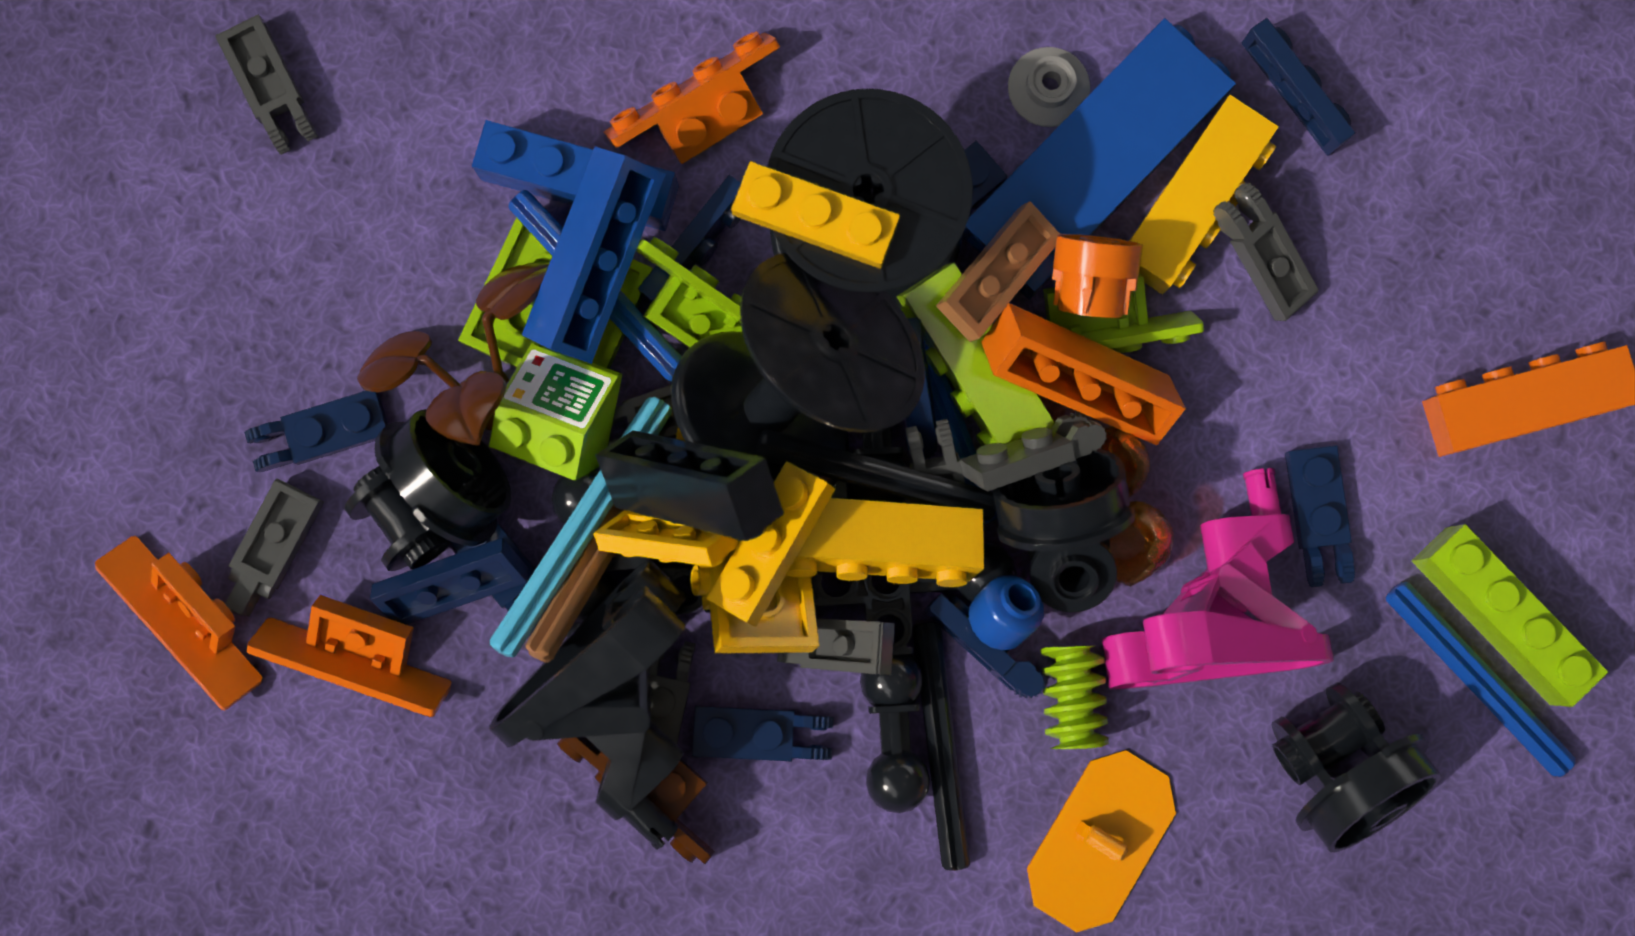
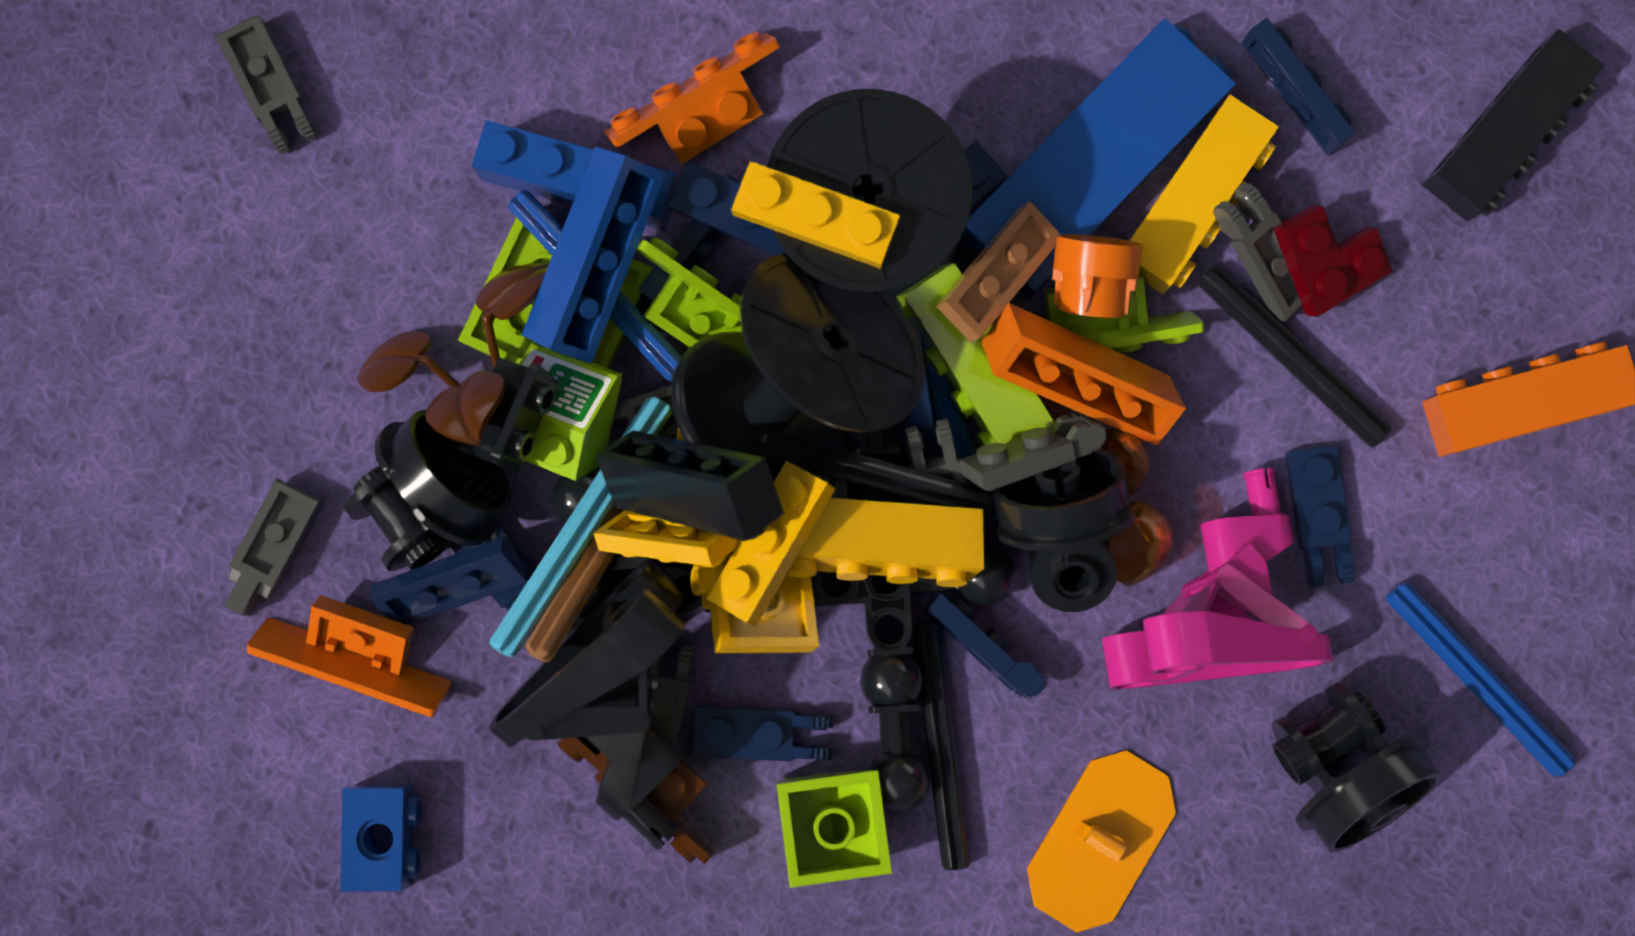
(182, 618): orange bracket -> none
(321, 430): dark blue hinge -> none
(362, 861): none -> blue brick
(512, 427): none -> black bracket
(709, 201): none -> dark blue plate
(833, 827): none -> lime slope
(848, 647): dark grey hinge -> none
(1006, 612): blue head -> none
(1038, 103): light grey piece -> none
(1075, 697): lime piece -> none
(1294, 356): none -> black axle
(1327, 270): none -> dark red plate
(1509, 616): lime brick -> none
(1513, 125): none -> black brick

